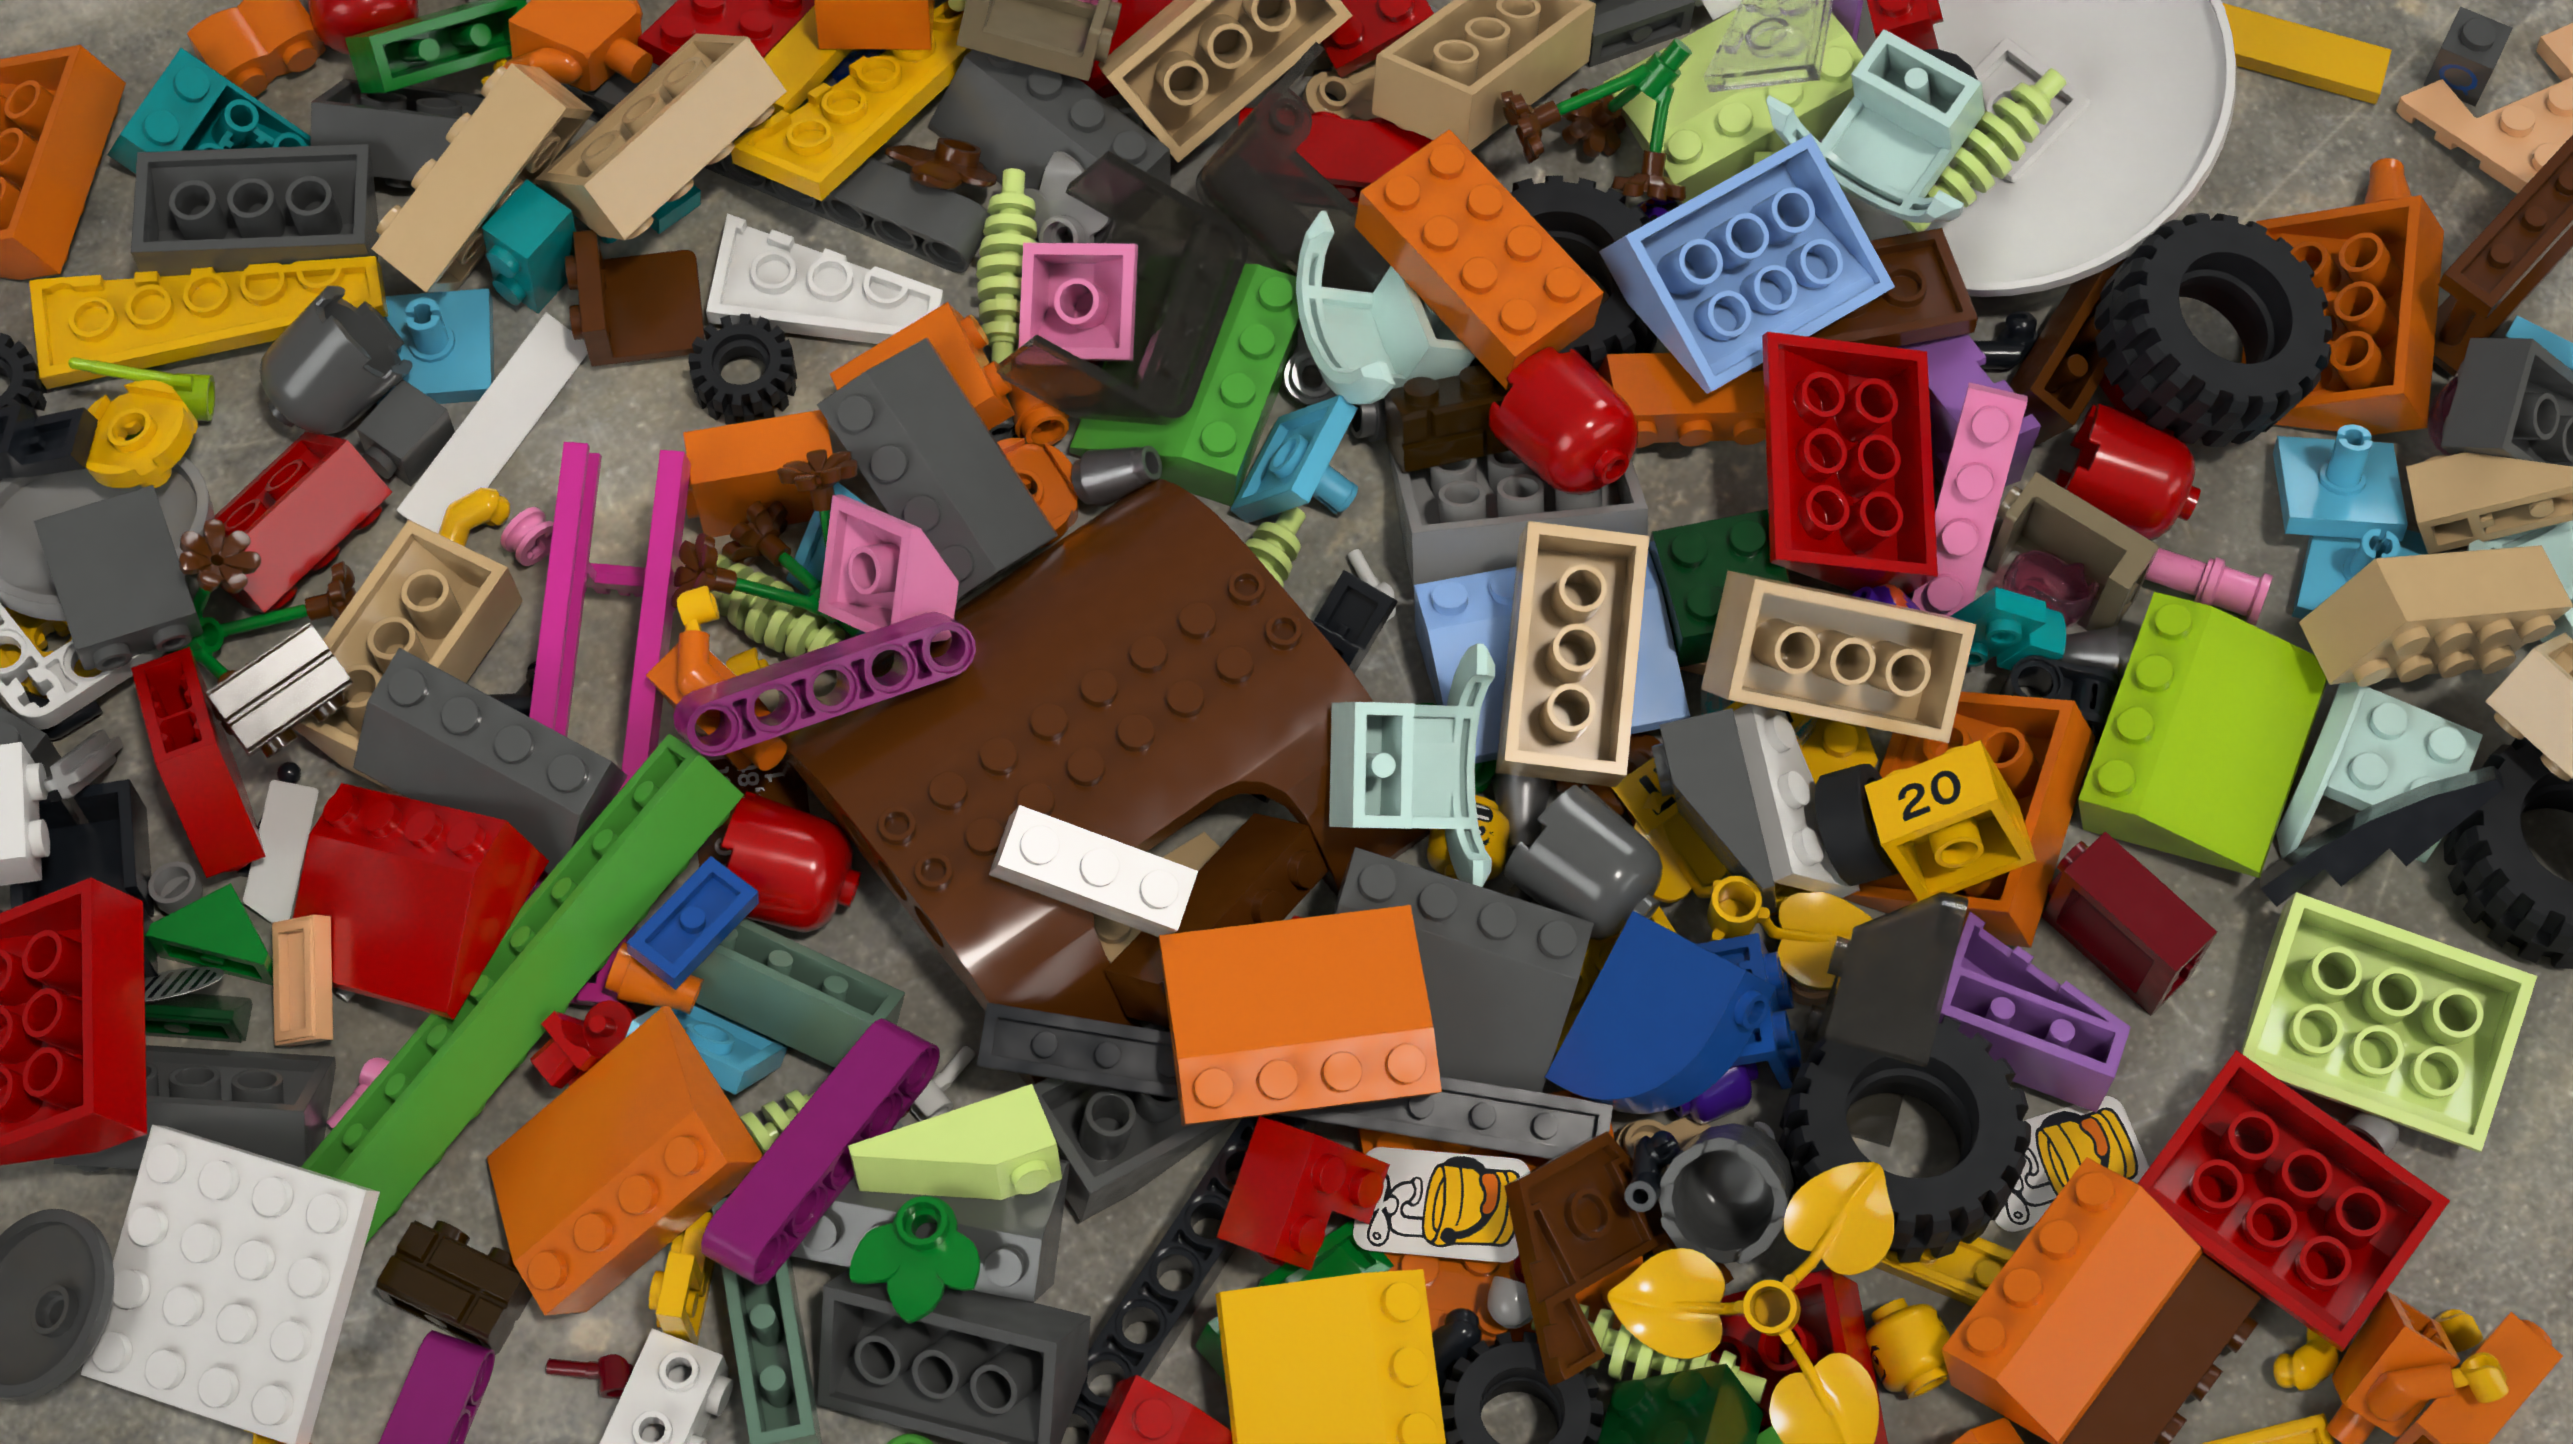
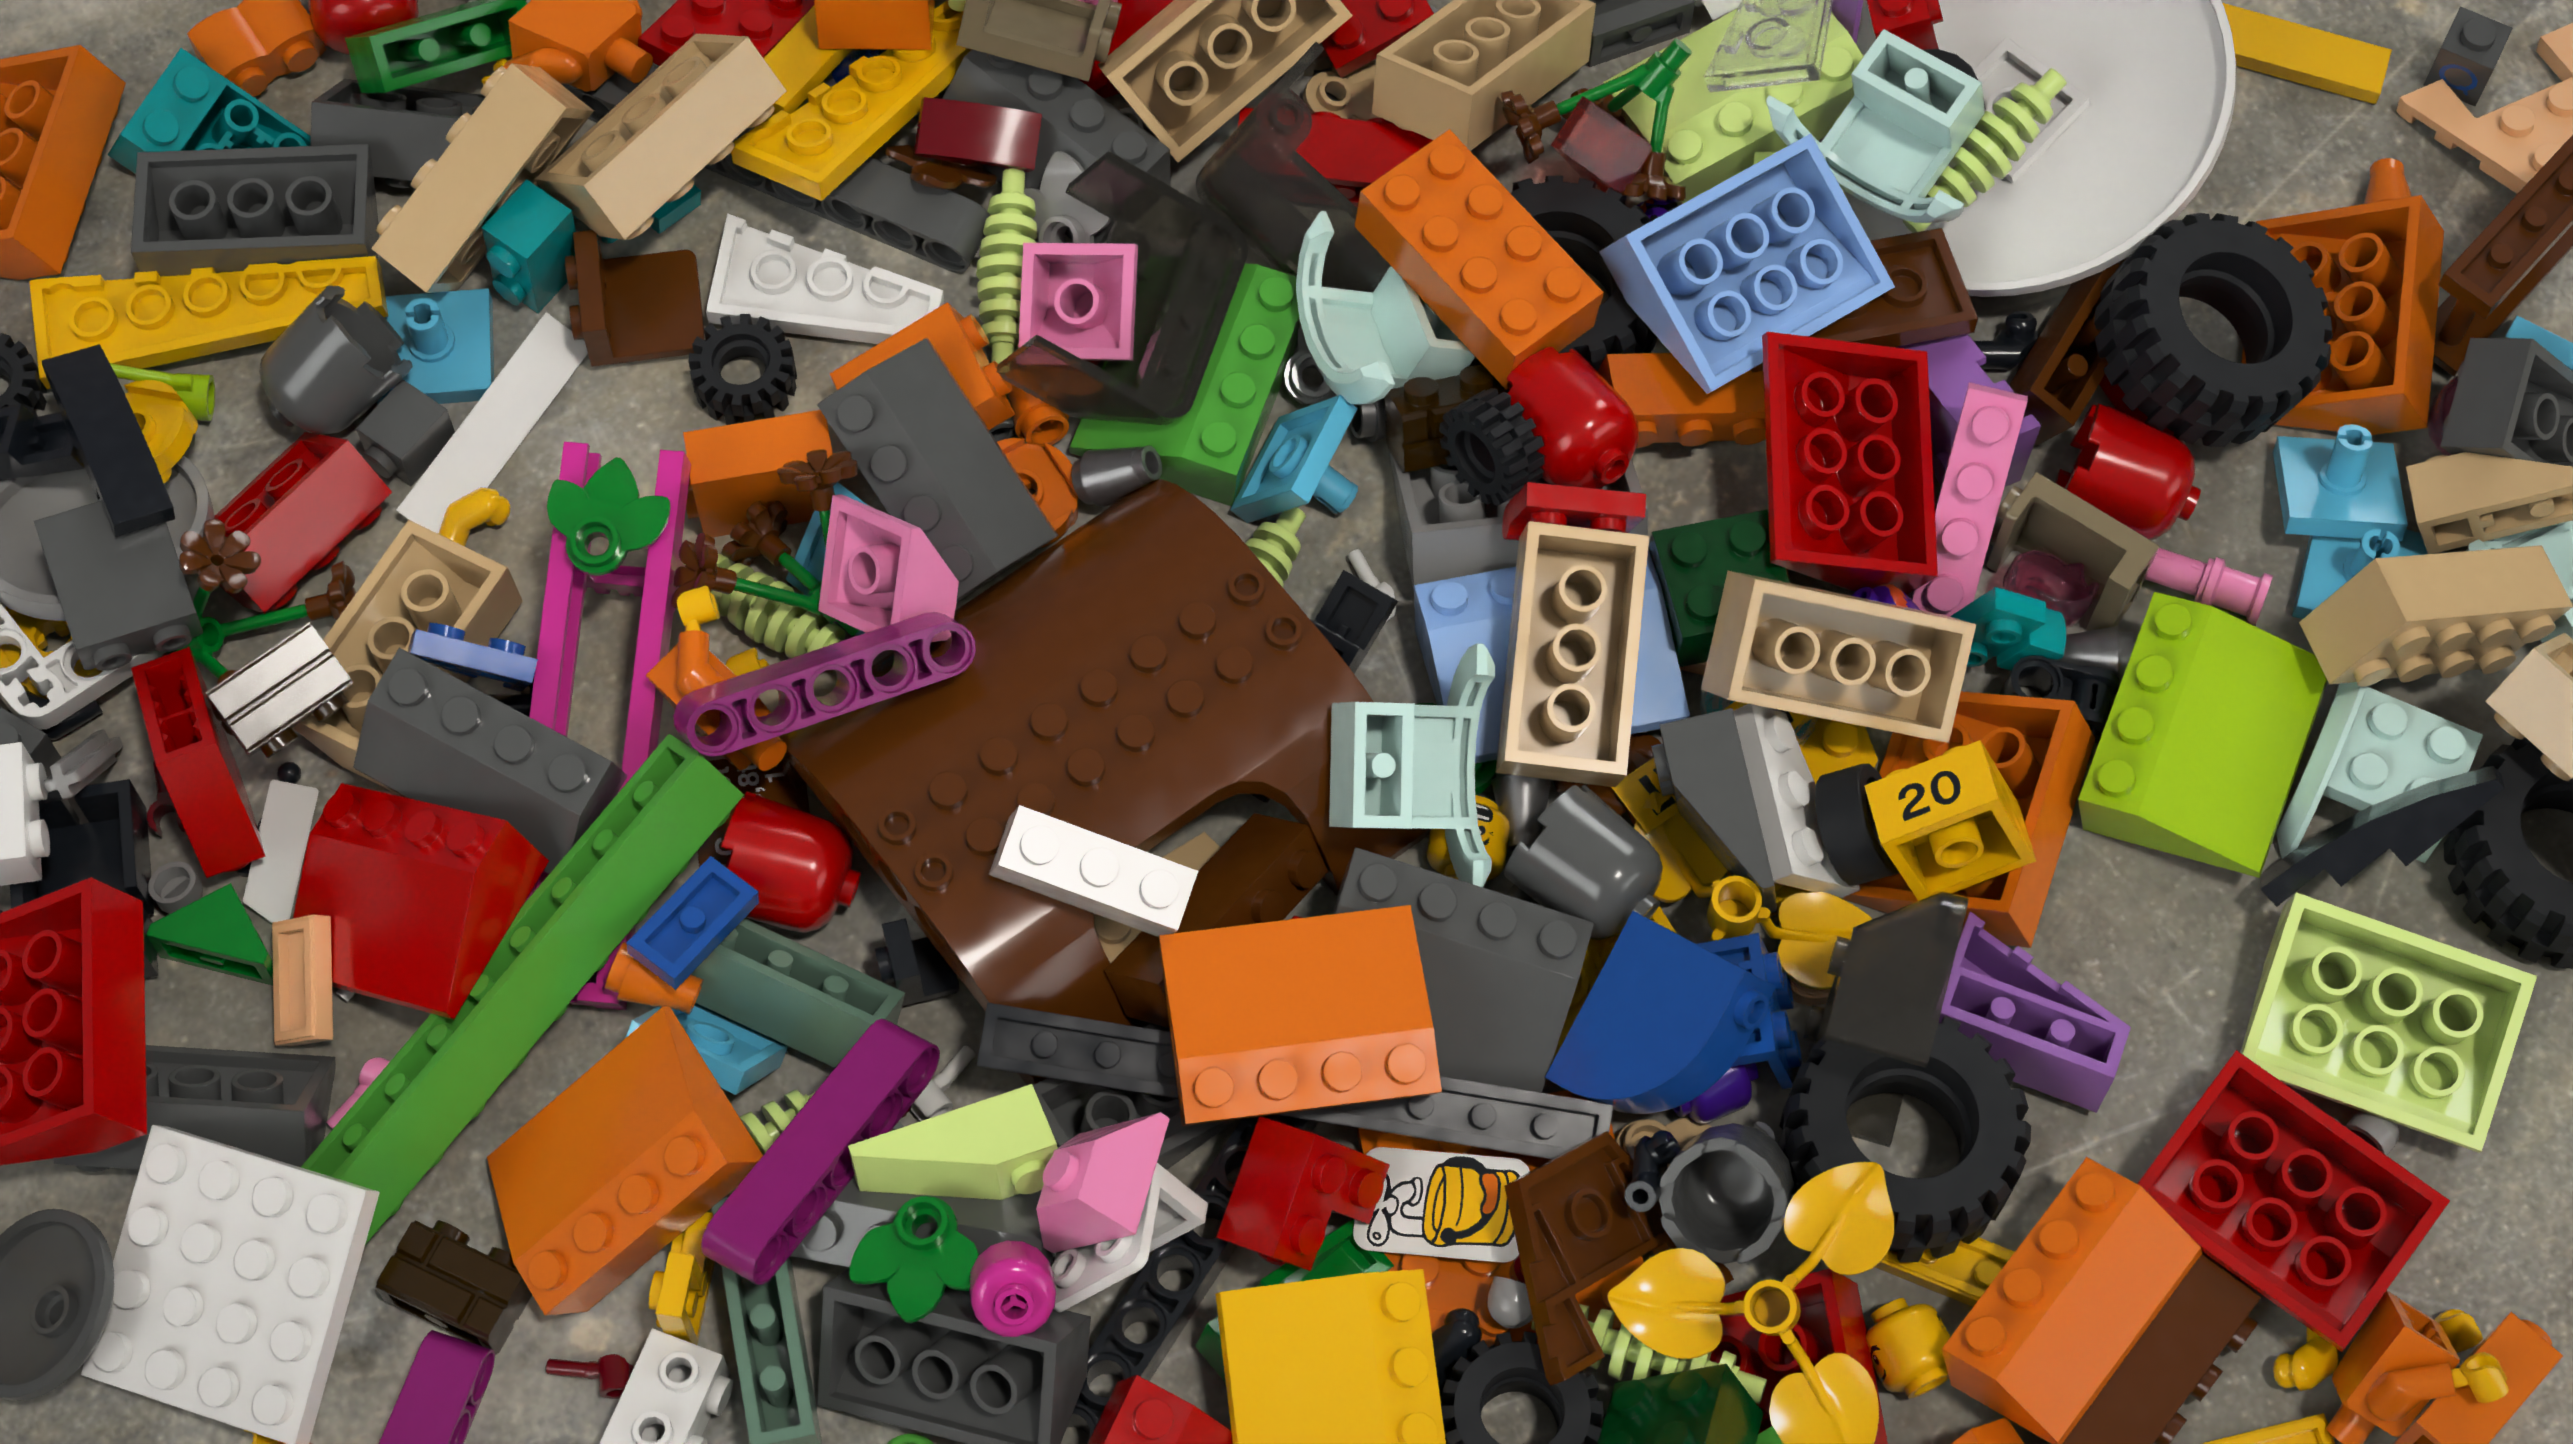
(108, 440): none -> black slope
(161, 806): none -> dark red hand
(180, 982): light grey sticker -> none
(199, 1017): dark green slope -> none
(499, 661): none -> wing
(528, 536): bright pink bush -> none
(580, 1043): red hips -> none
(606, 509): none -> green plate
(914, 965): none -> black bracket
(977, 134): none -> dark red slope
(1012, 1288): none -> dark pink head
(1099, 1183): none -> bright pink slope
(1167, 1214): none -> white bracket
(1492, 446): none -> black tyre
(1572, 507): none -> red plate
(1601, 147): none -> clear red slope
(2057, 1150): sticker -> none
(2126, 921): dark red window -> none

